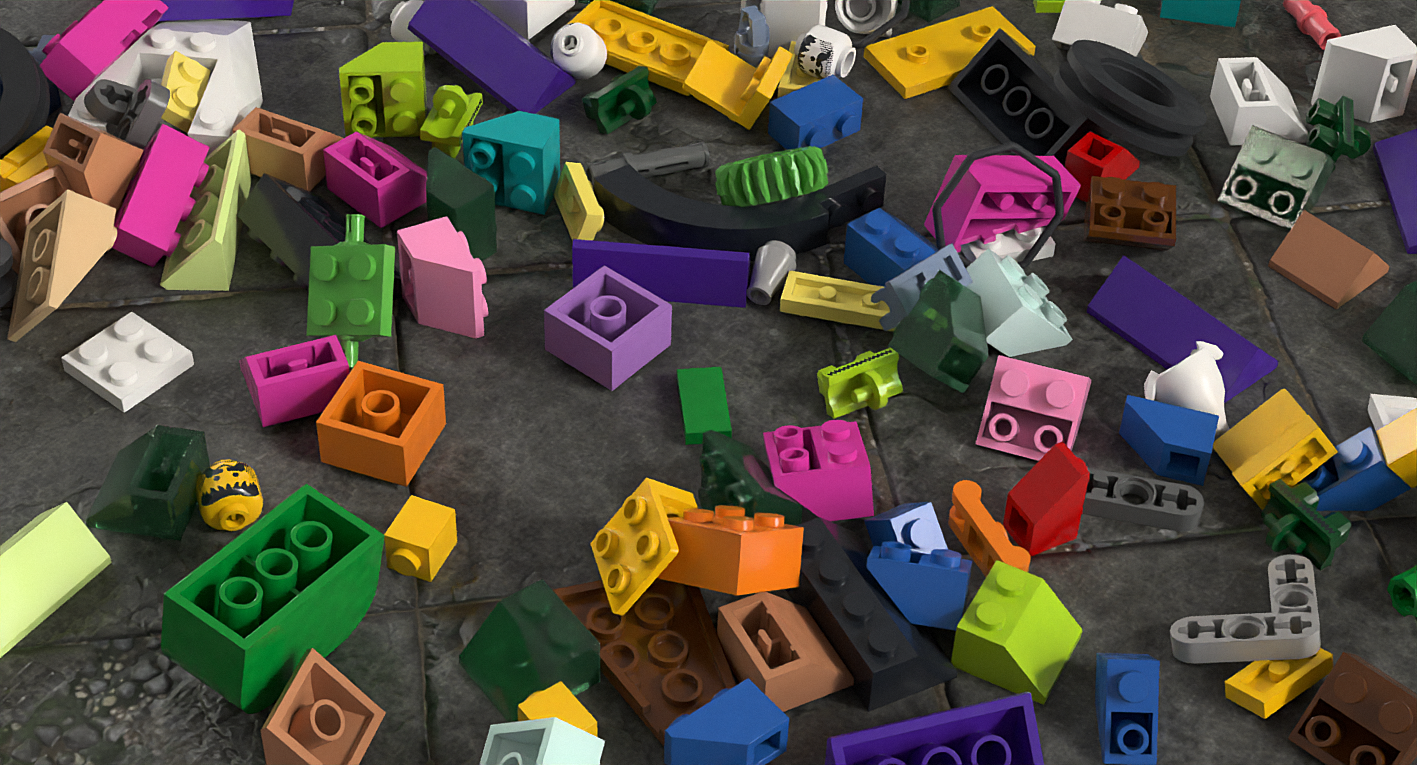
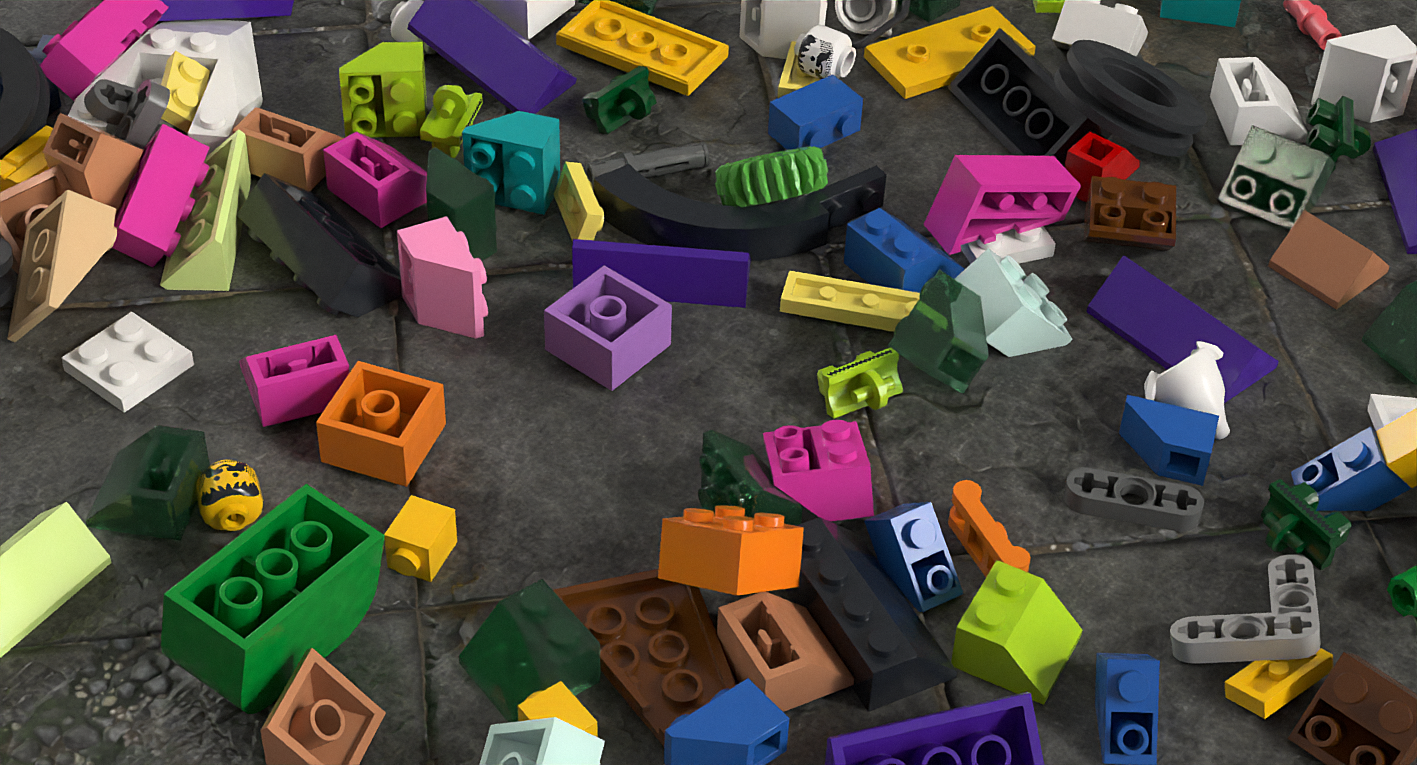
(351, 290): bright green plate -> none
(578, 50): white head -> none
(639, 542): yellow bracket -> none
(702, 403): green tile -> none
(733, 84): yellow bracket -> none
(752, 36): sand blue hinge -> none
(770, 271): light grey cone -> none
(904, 290): sand blue hinge -> none
(922, 585): blue slope -> none
(1032, 408): bright pink slope -> none
(1048, 501): red slope -> none
(1057, 190): black piece -> none
(1273, 445): yellow bracket -> none

